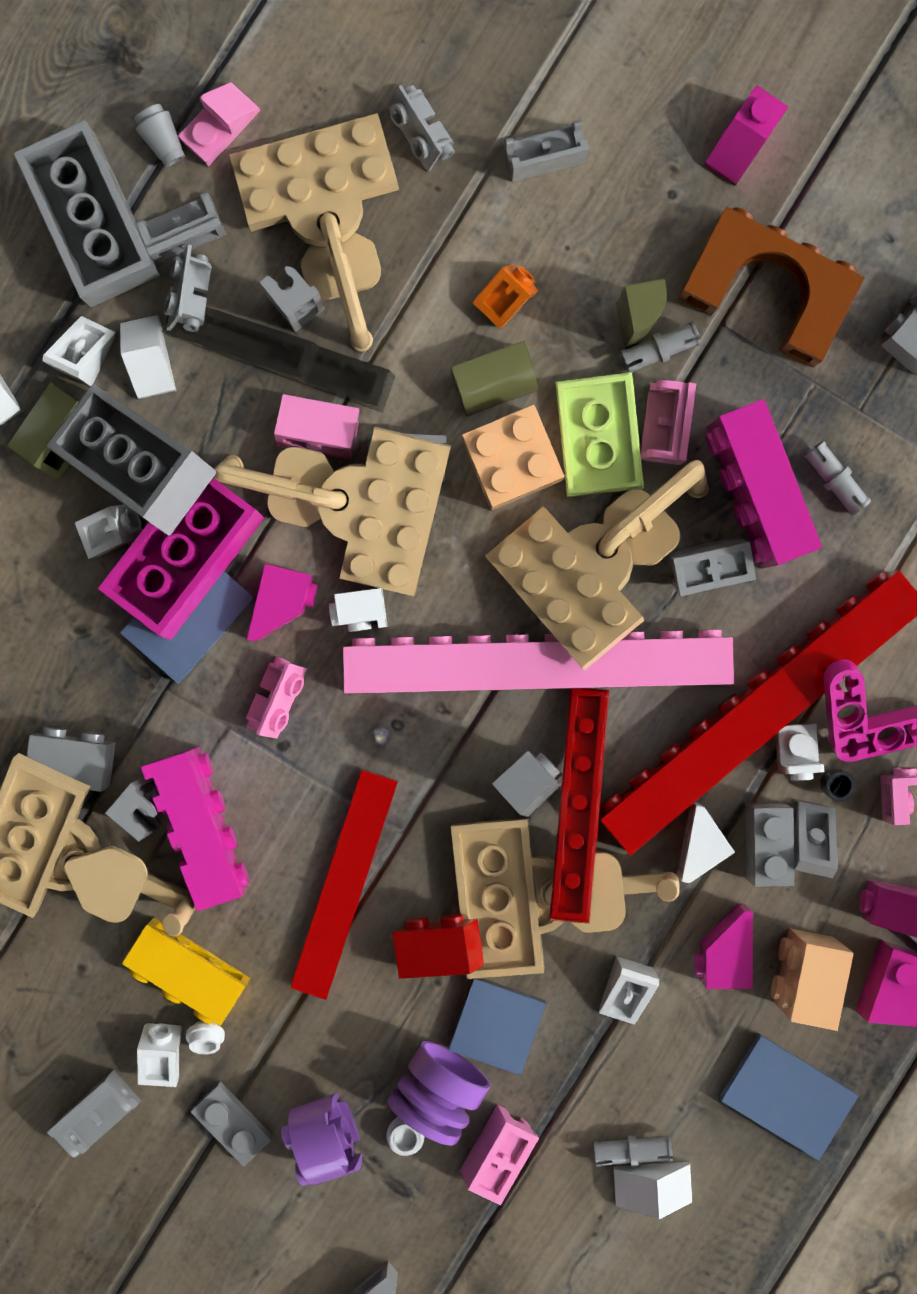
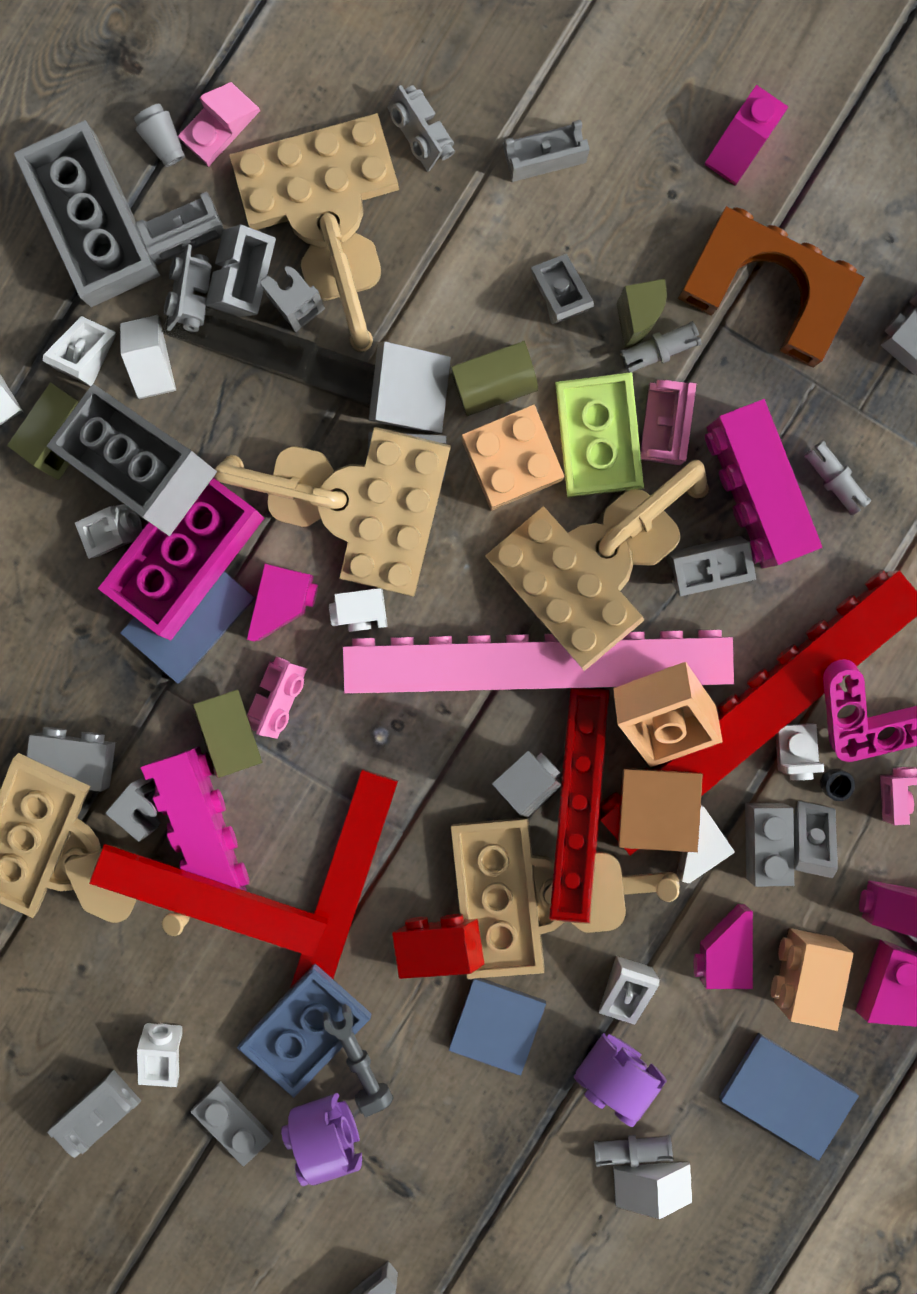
(185, 973): yellow brick -> none
(204, 1037): white plate -> none
(208, 900): none -> red tile
(227, 733): none -> olive brick
(244, 262): none -> light grey piece
(292, 1036): none -> sand blue tile
(317, 426): bright pink hinge -> none
(374, 1095): none -> dark grey piece
(403, 1139): white plate -> none
(409, 388): none -> tile
(438, 1093): medium lavender wheel -> none
(498, 1155): bright pink hinge -> none
(506, 294): orange bracket -> none
(561, 288): none -> light grey slope
(619, 1079): none -> medium lavender brick
(660, 810): none -> medium nougat tile
(667, 714): none -> light nougat brick

